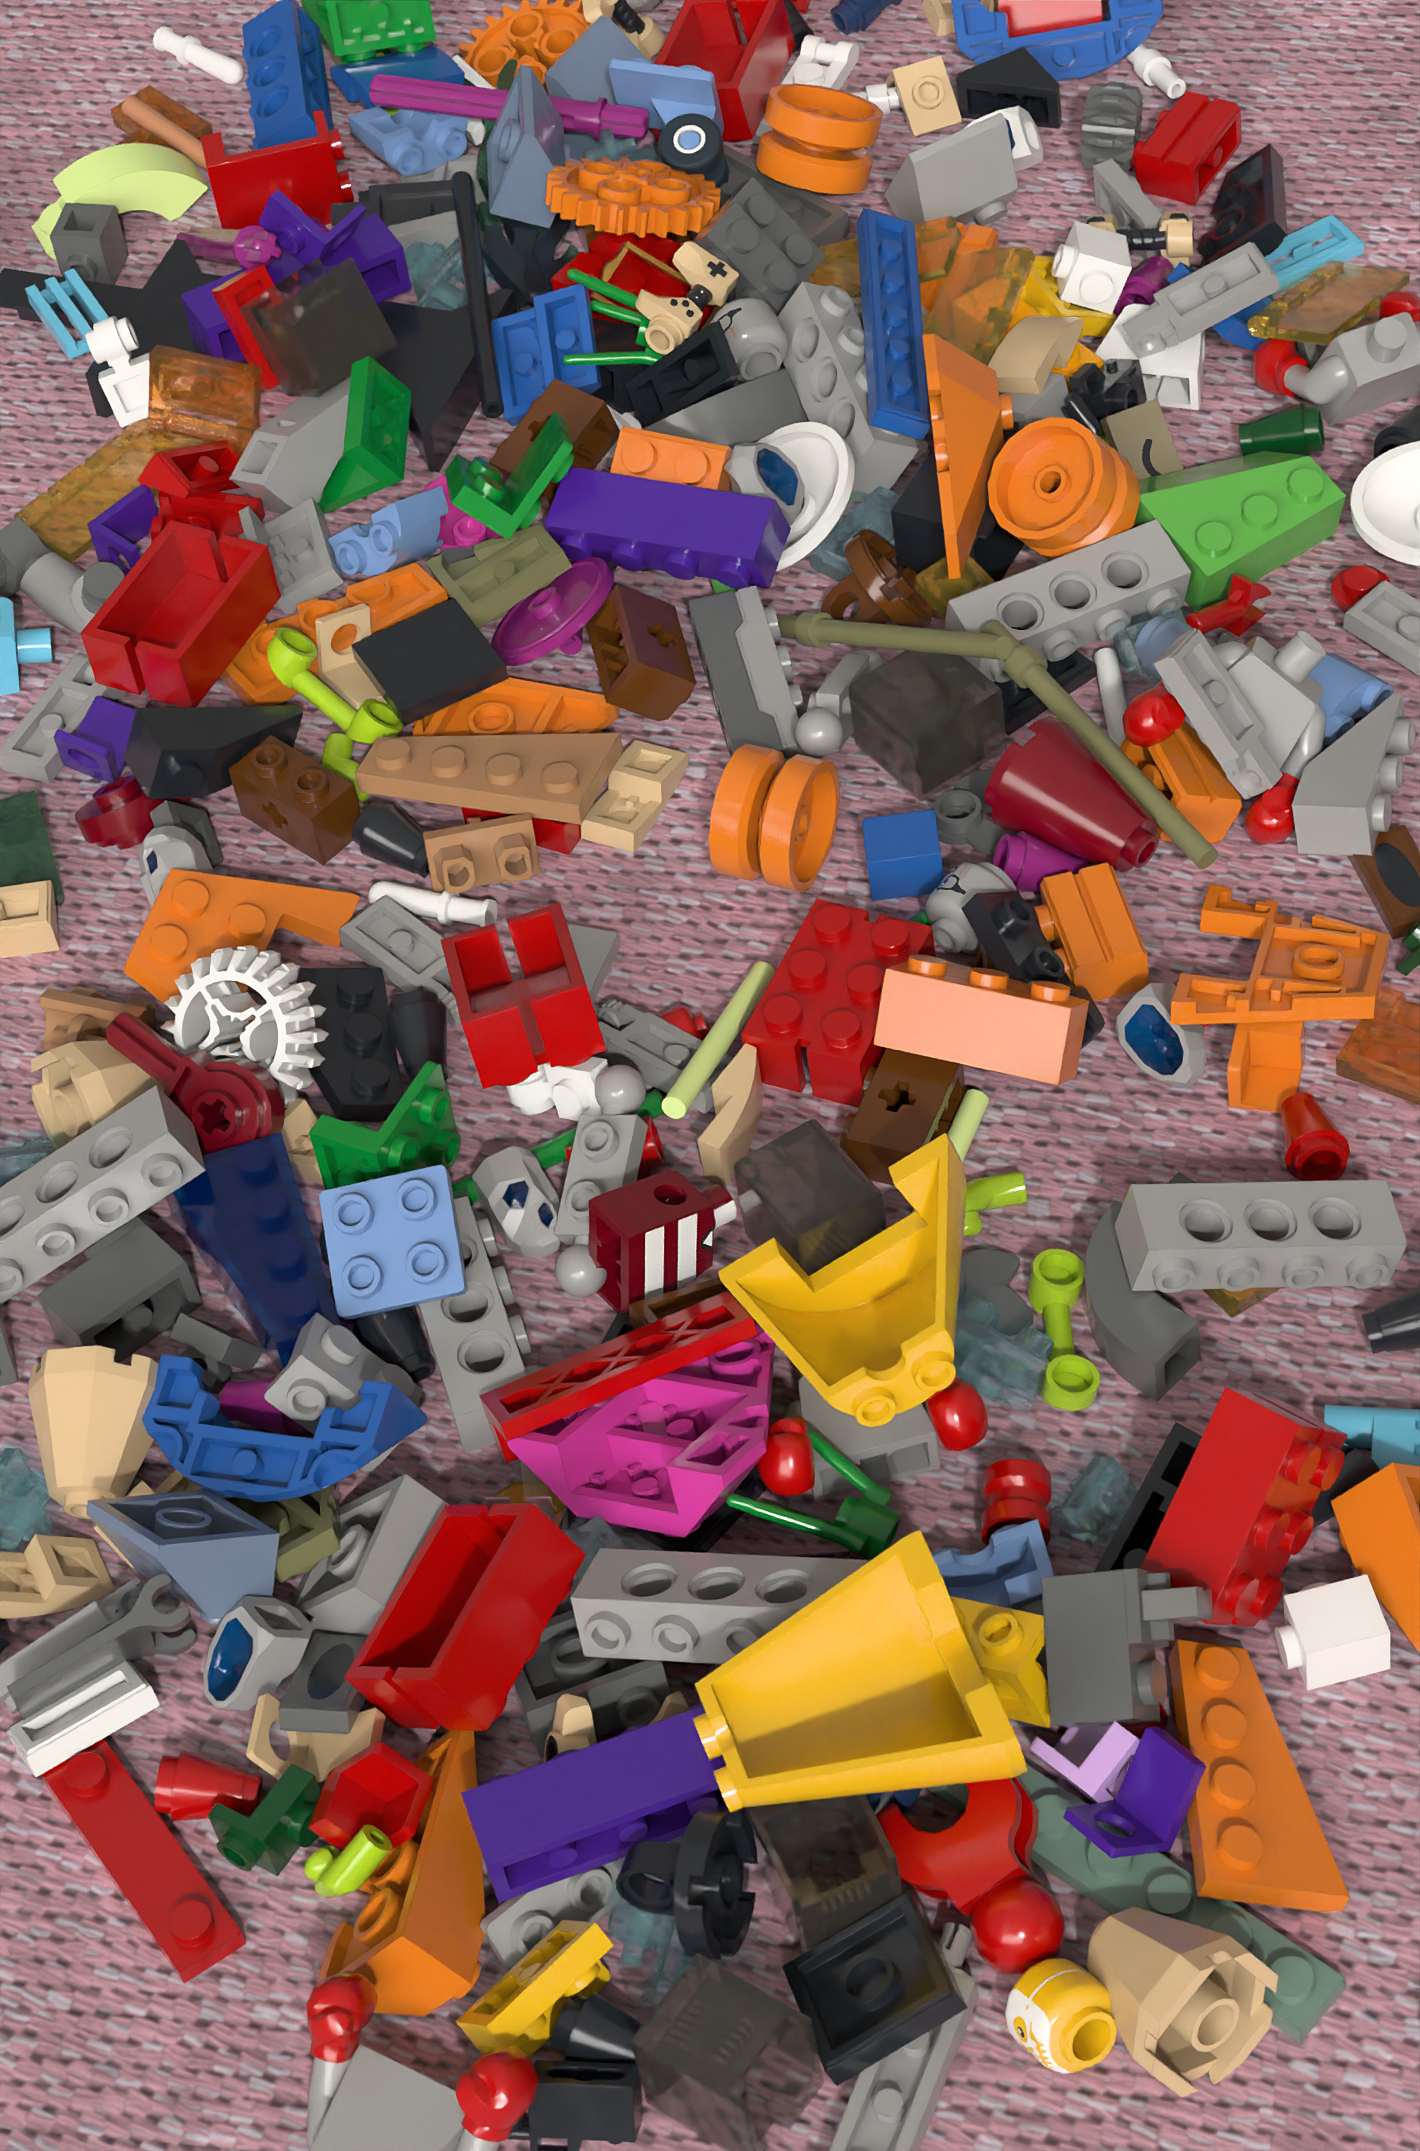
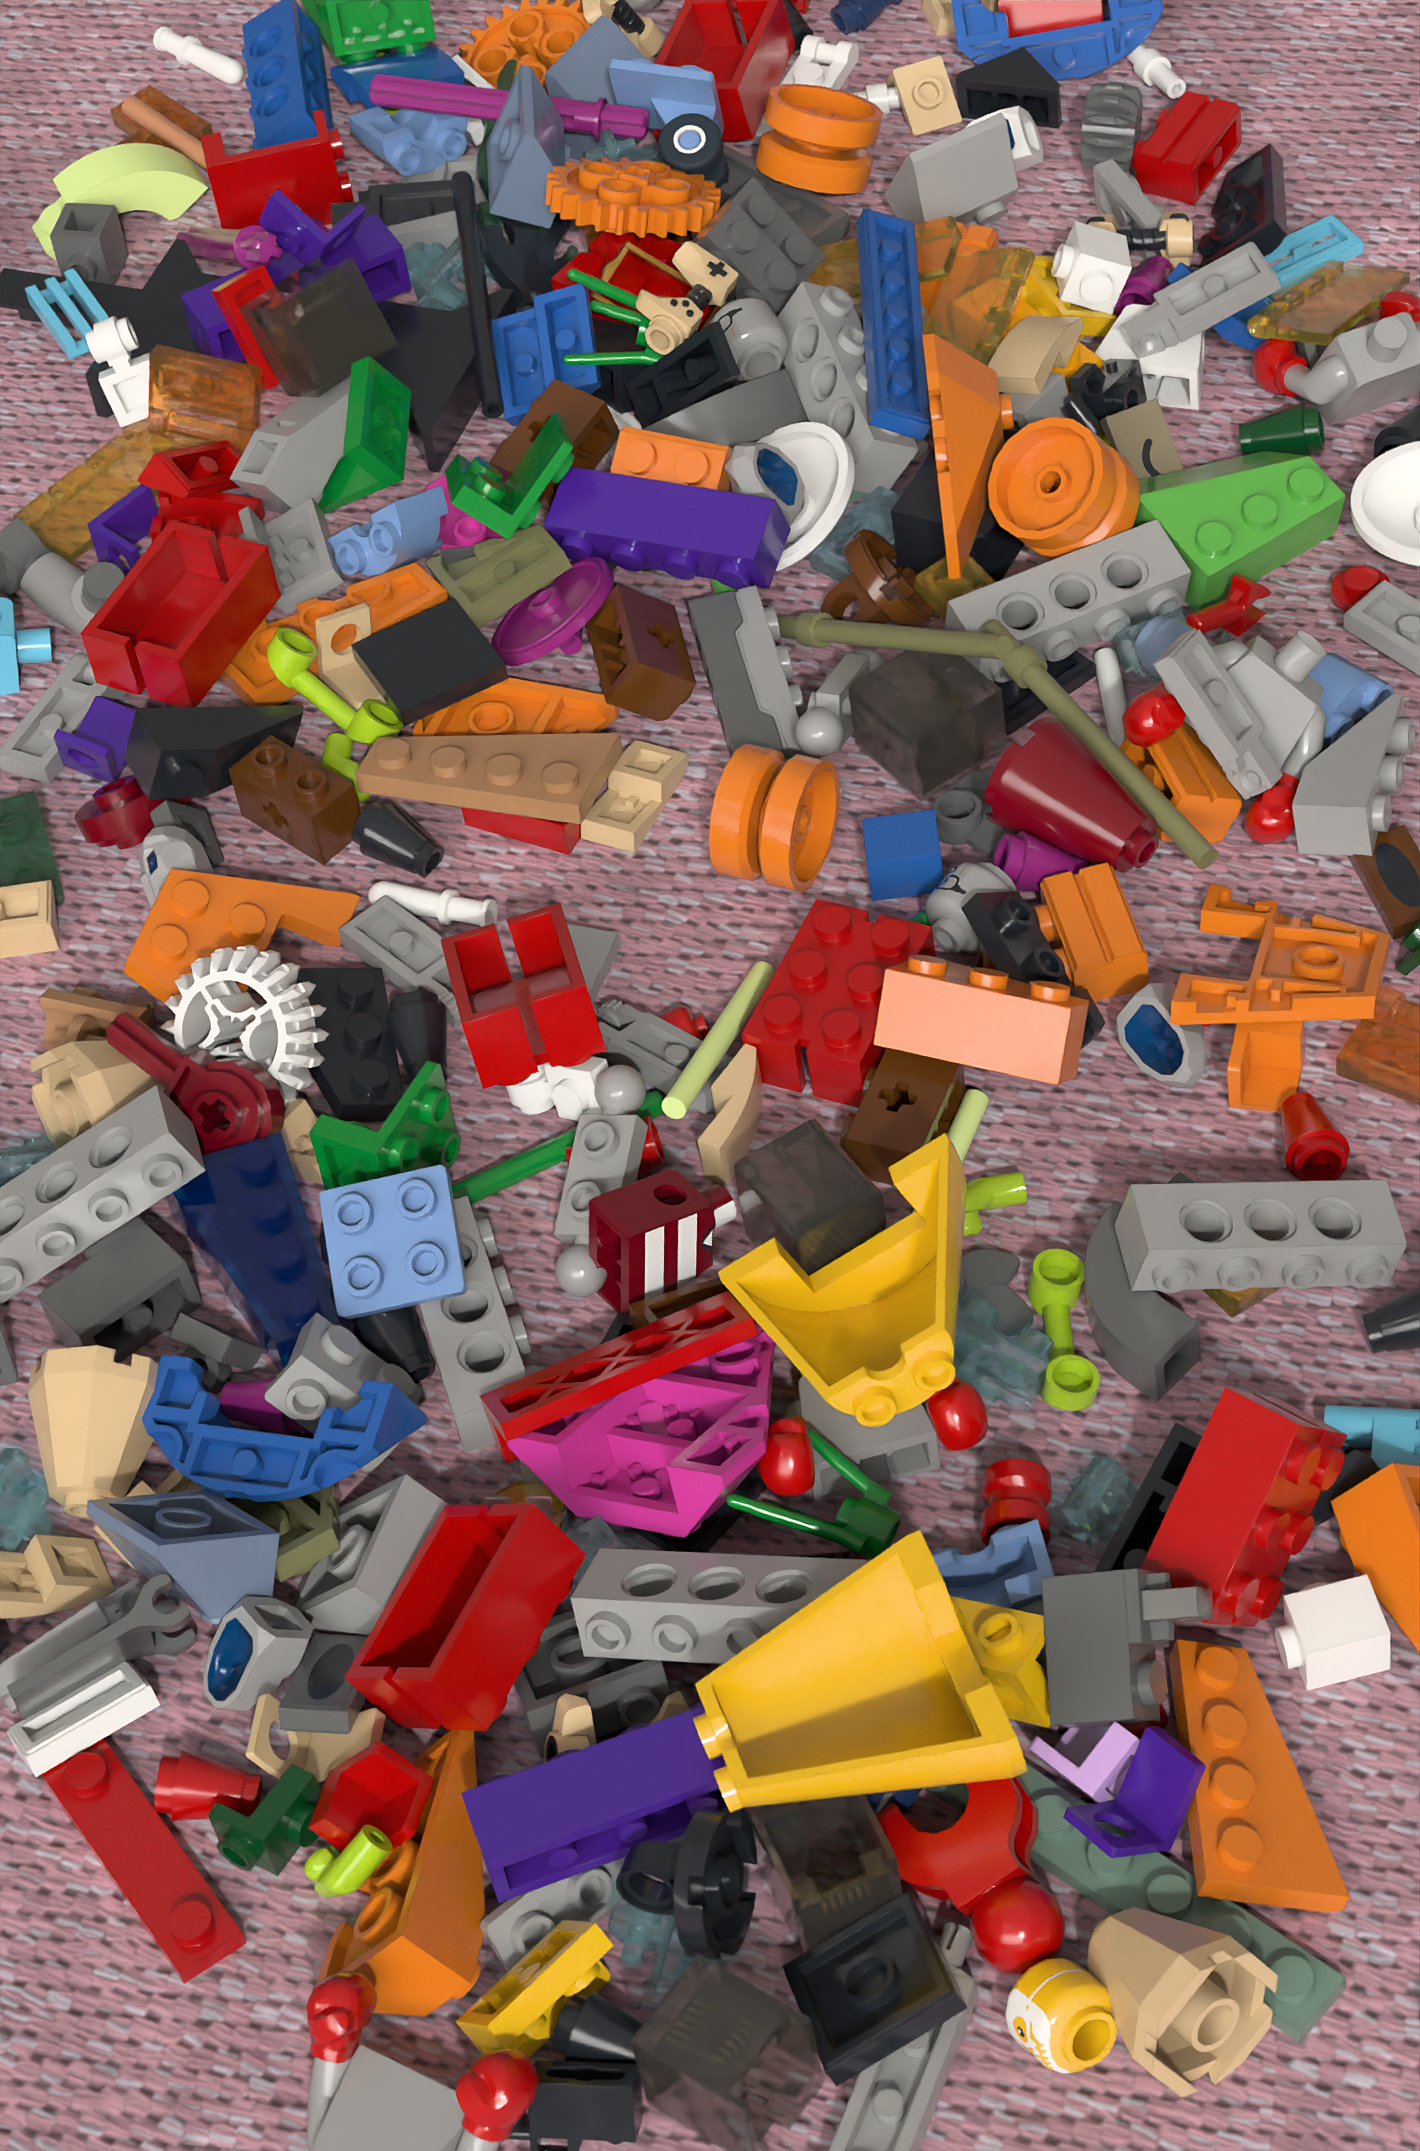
(481, 853): medium nougat hips -> none
(519, 1201): light grey rock -> none

